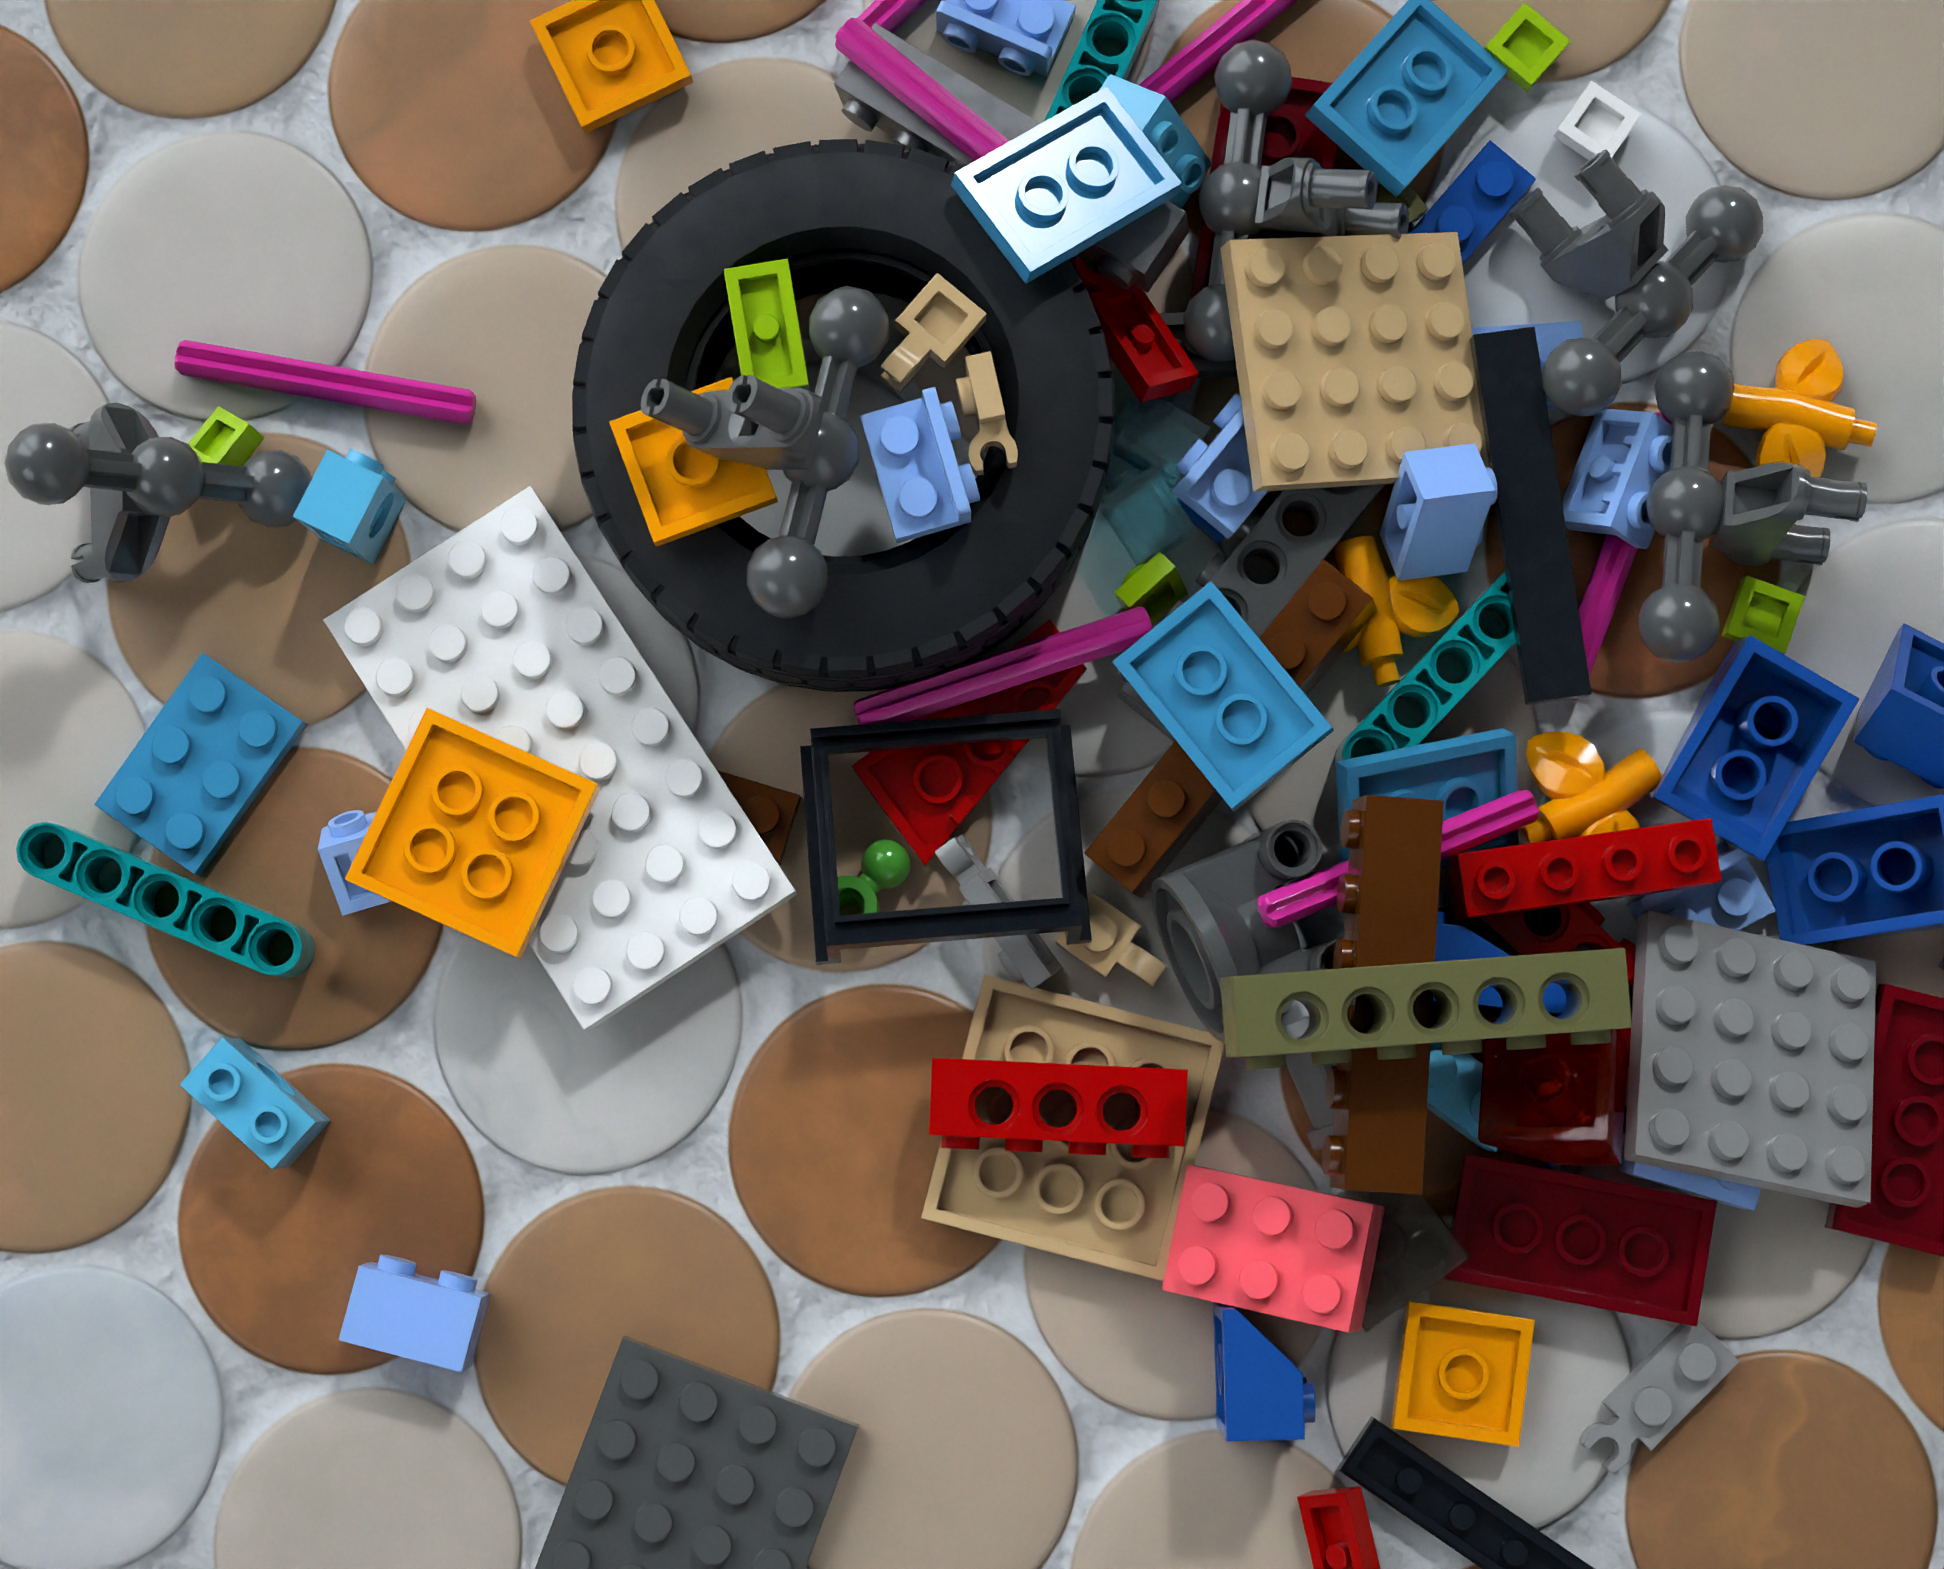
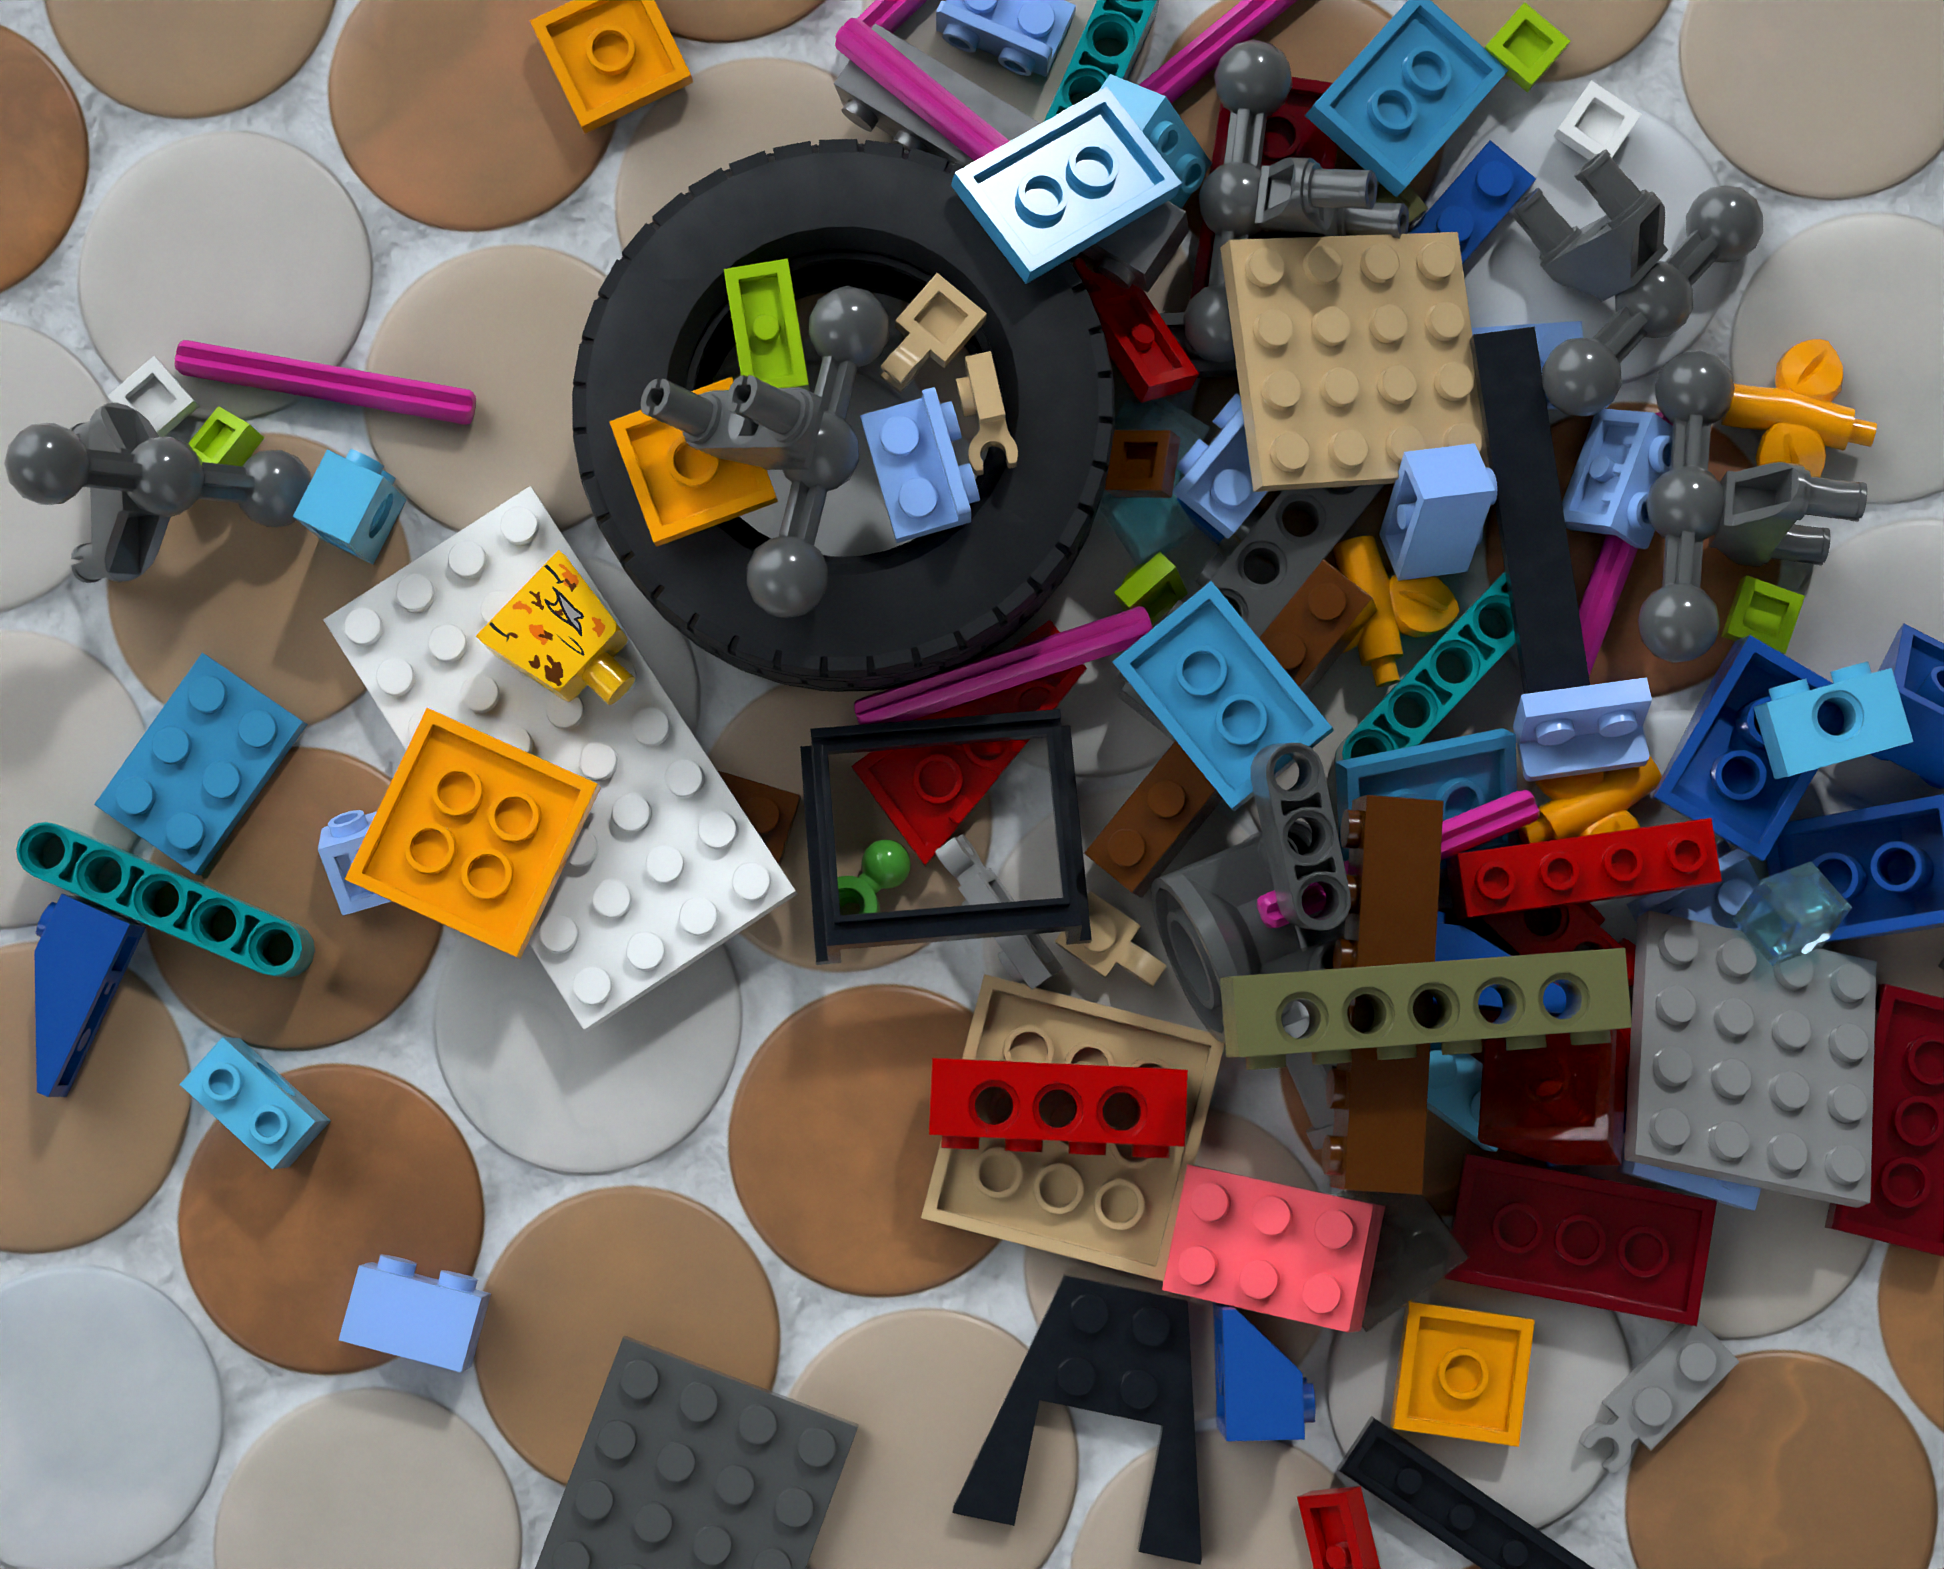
(76, 977): none -> blue slope
(156, 396): none -> white plate
(560, 635): none -> yellow torso
(1114, 1356): none -> black wing
(1142, 464): none -> reddish brown plate
(1323, 858): none -> dark grey beam
(1582, 729): none -> light blue bracket
(1791, 913): none -> clear light blue brick
(1871, 720): none -> medium azure brick

